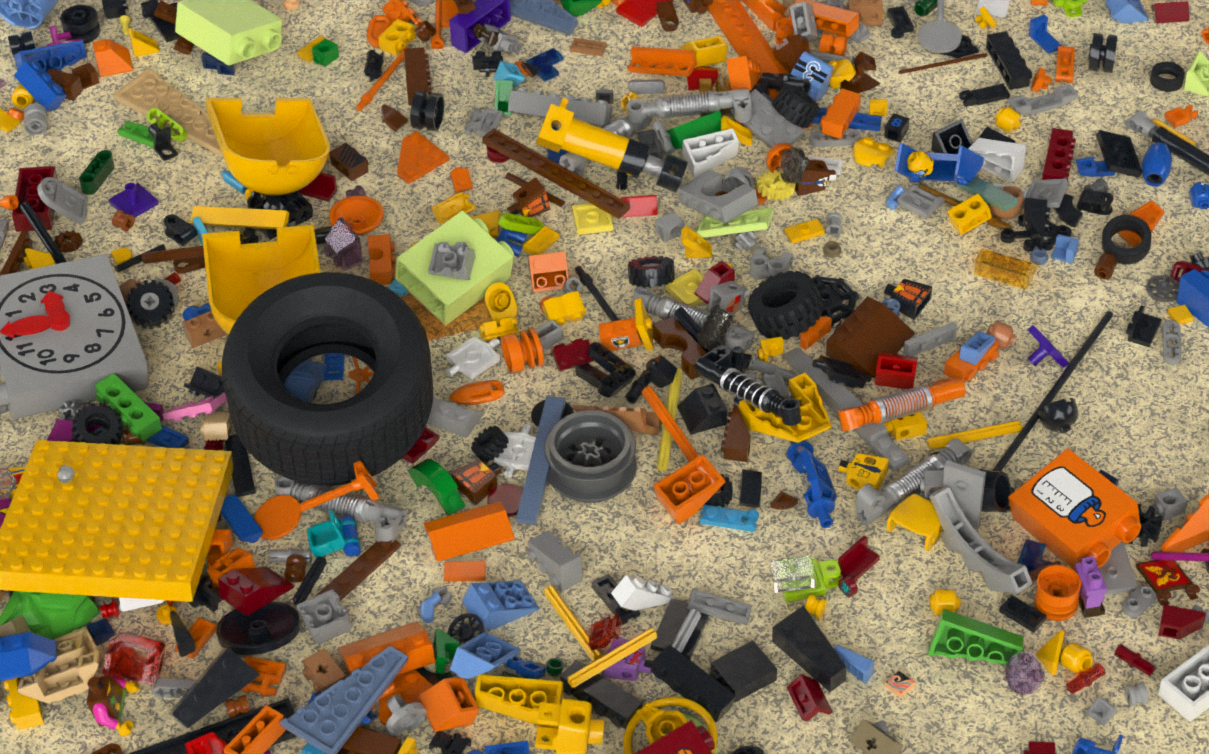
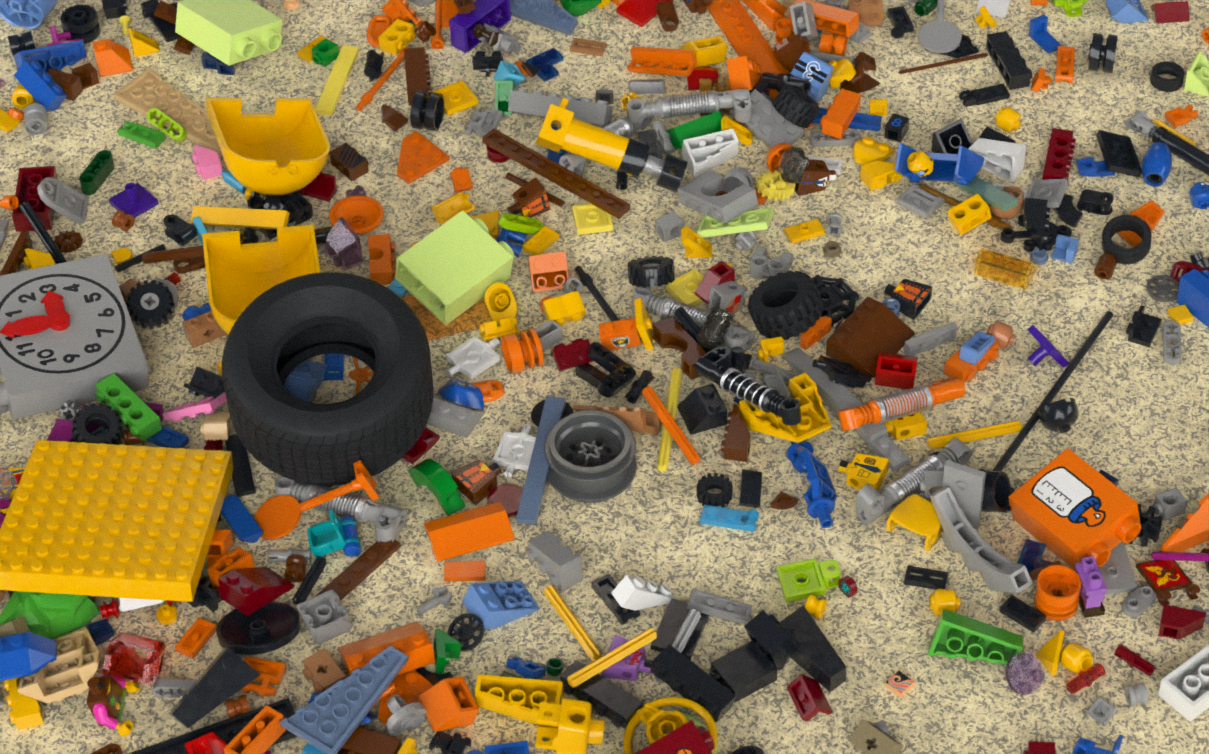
(65, 474): light grey hinge -> none
(162, 141): black bracket -> none
(183, 638): black slope -> none
(207, 162): none -> bright pink slope
(337, 80): none -> light yellow tile
(427, 607): medium blue arm -> none
(452, 260): light grey slope -> none
(457, 97): none -> yellow plate
(463, 395): none -> blue piece
(481, 655): medium blue slope -> none
(489, 444): black tyre -> none
(604, 631): clear red plate -> none
(641, 206): slope -> none
(660, 371): black brick -> none
(688, 488): orange slope -> none
(770, 638): none -> black slope
(793, 573): clear brick -> none
(856, 664): medium blue slope -> none
(857, 559): dark red panel -> none
(878, 174): none -> yellow slope
(891, 200): medium blue arm -> none
(925, 581): none -> black tile
(1061, 96): light grey slope -> none
(1100, 186): dark grey bush -> none

